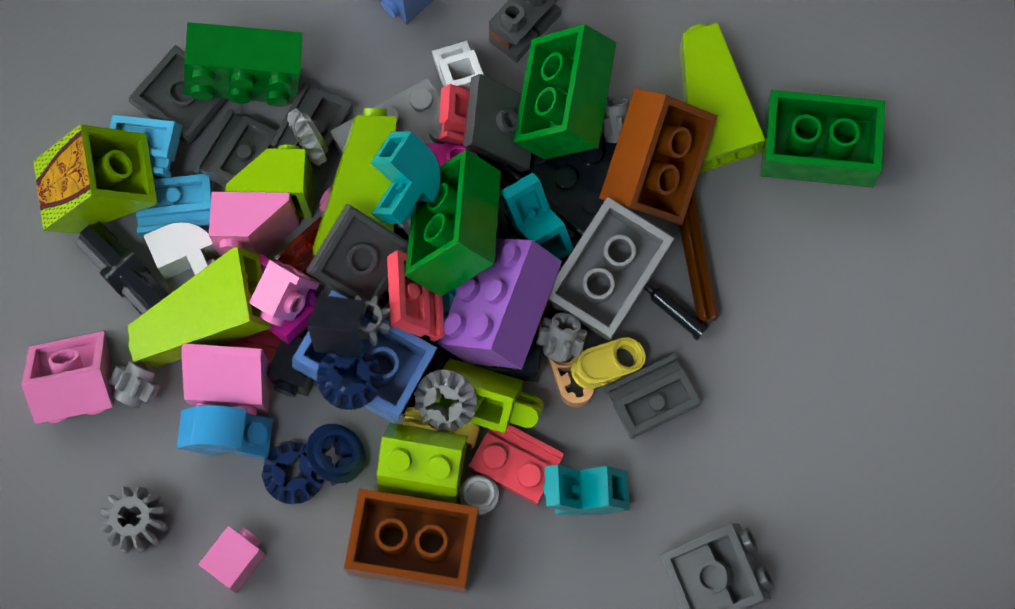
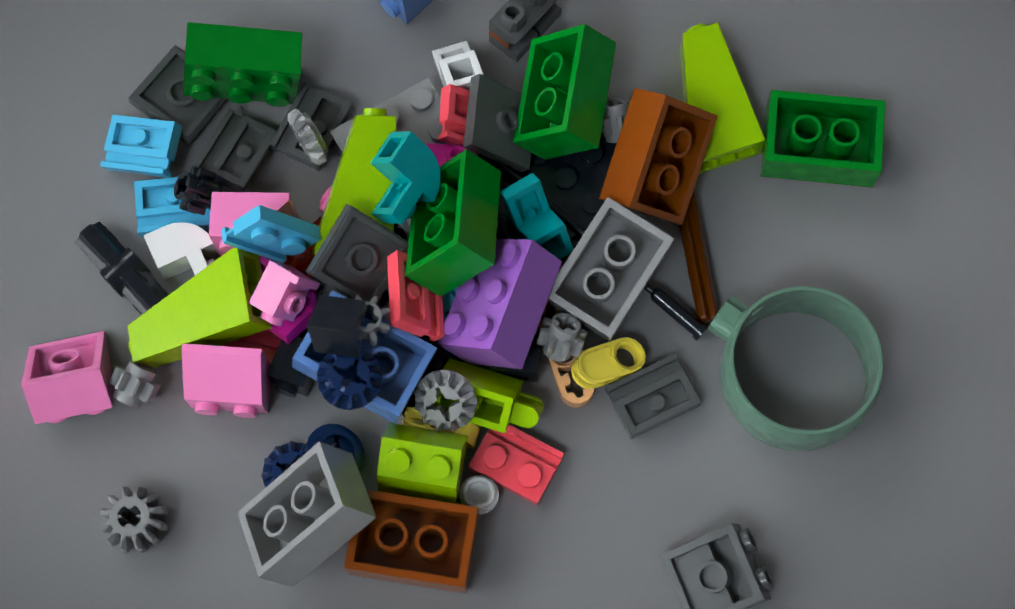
(93, 178): lime slope -> none
(196, 189): none -> black gear
(224, 429): dark azure brick -> none
(233, 557): bright pink brick -> none
(271, 234): none -> medium azure plate
(279, 172): lime slope -> none
(306, 514): none -> light grey brick
(586, 491): teal brick -> none
(737, 317): none -> sand green cylinder

